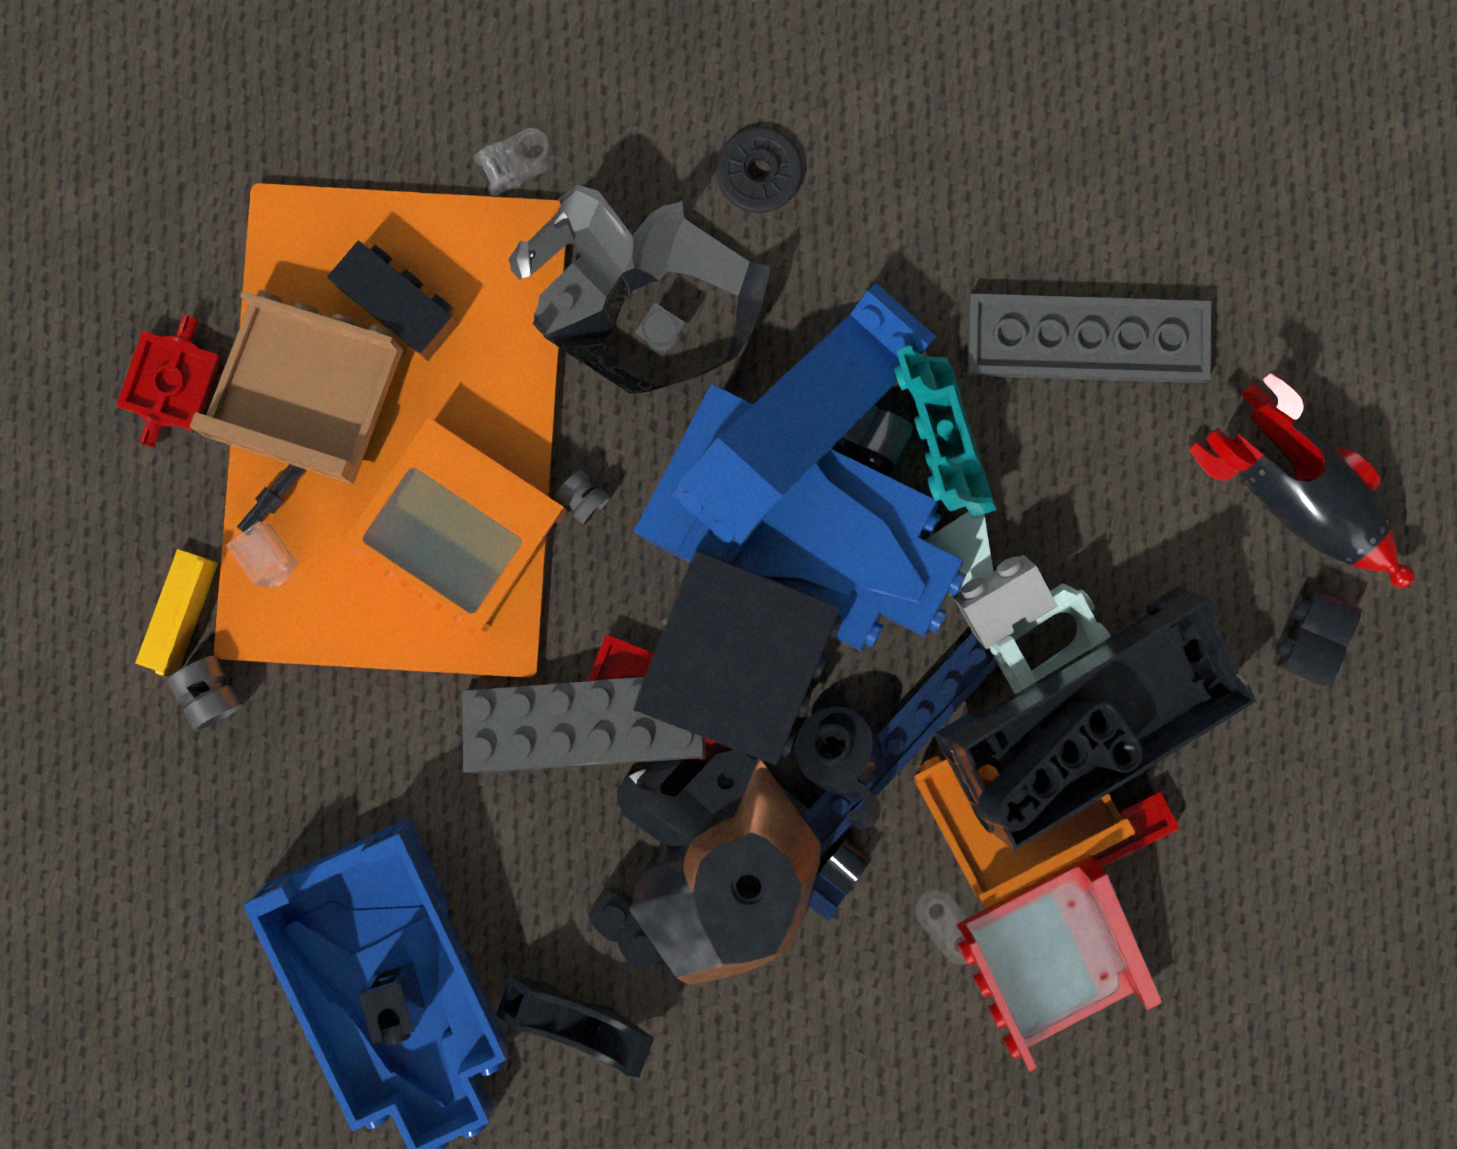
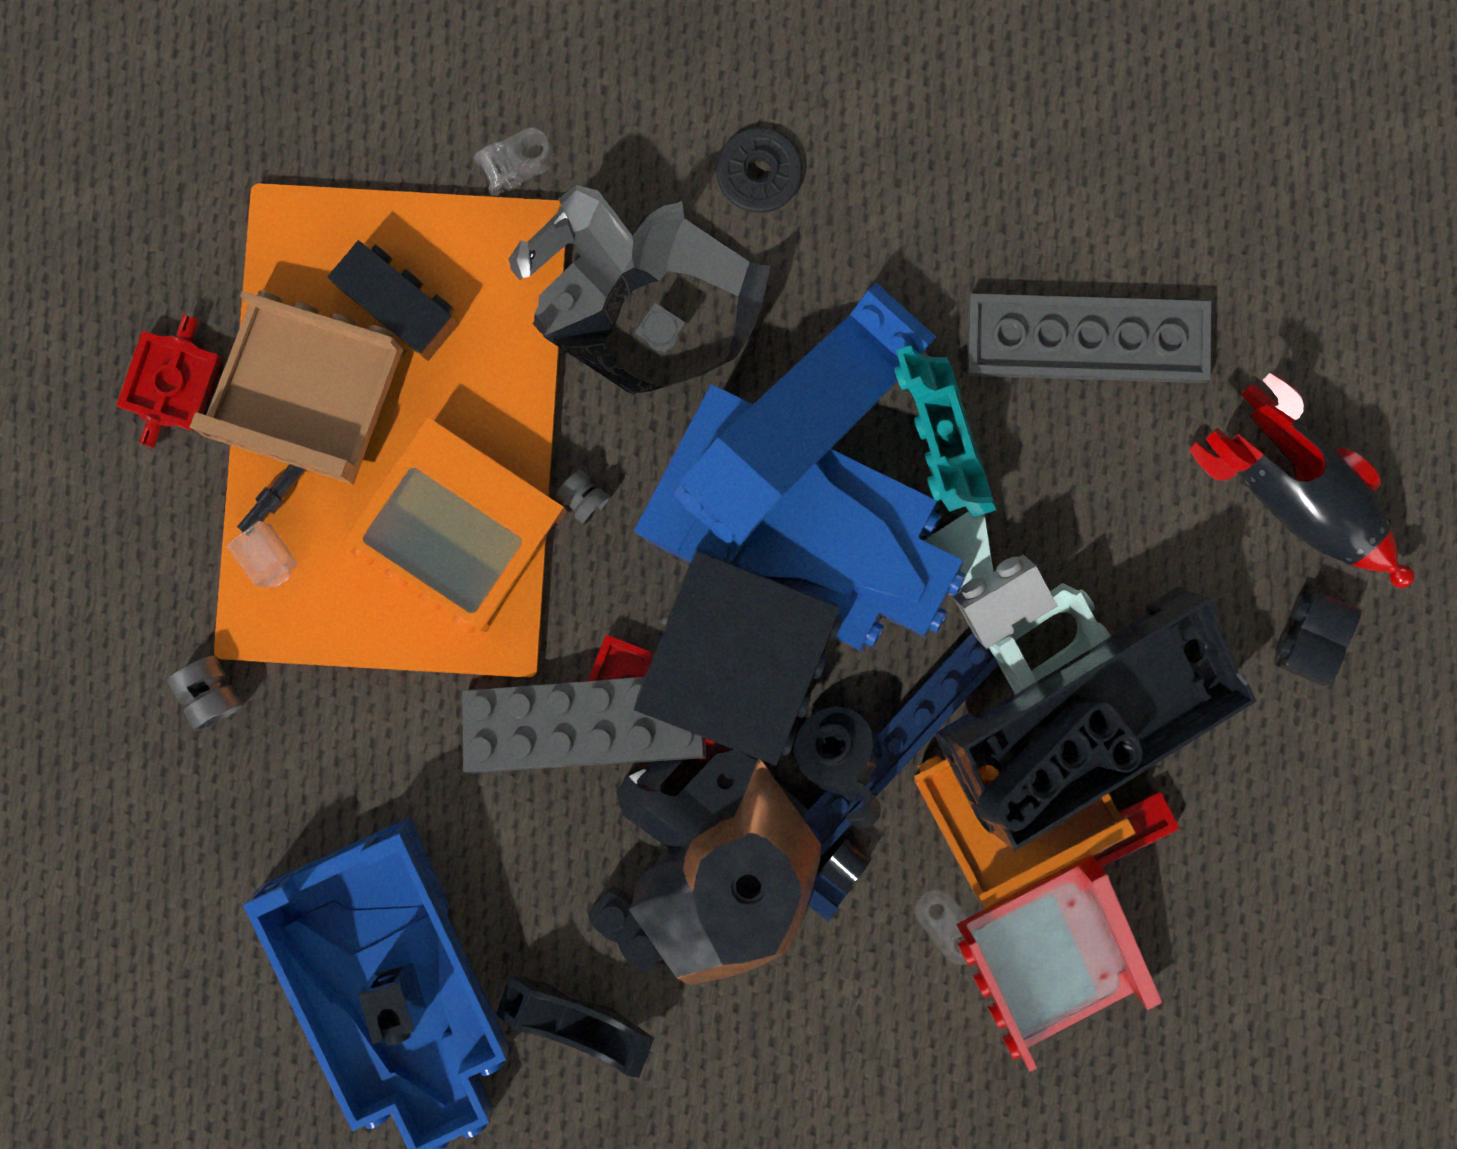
(176, 613): yellow panel -> none
(876, 440): black brick -> none

